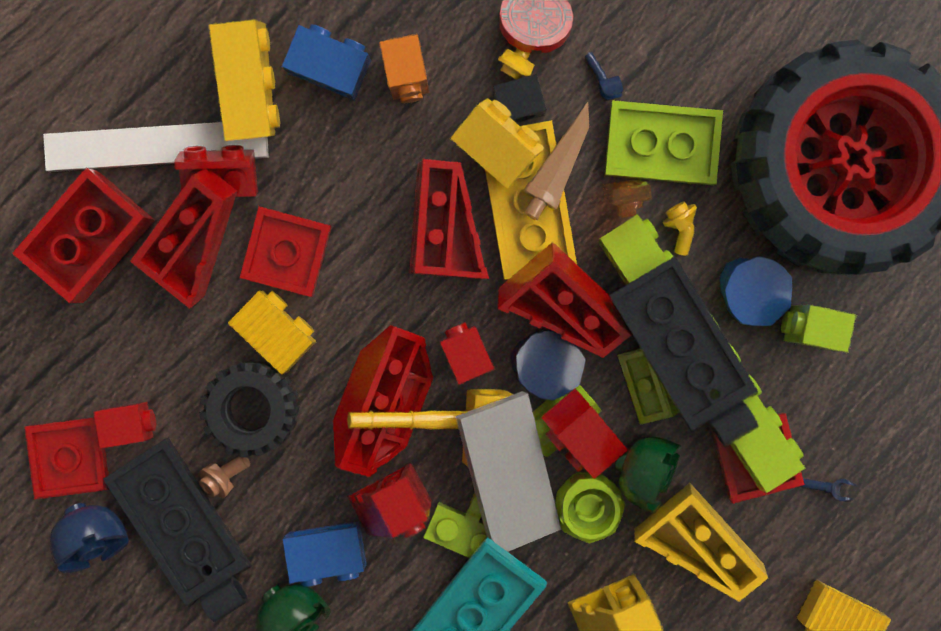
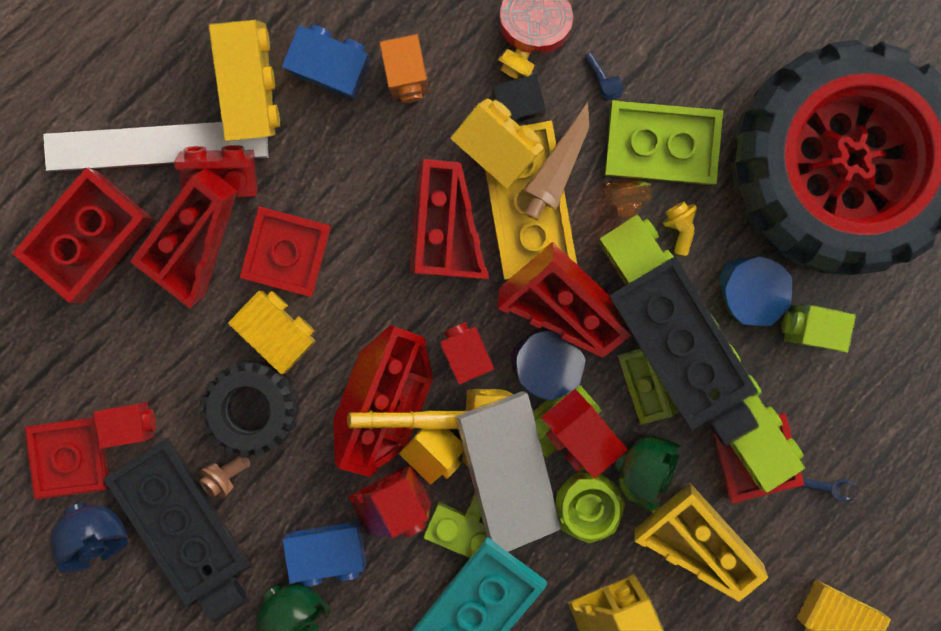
(433, 453): none -> yellow brick

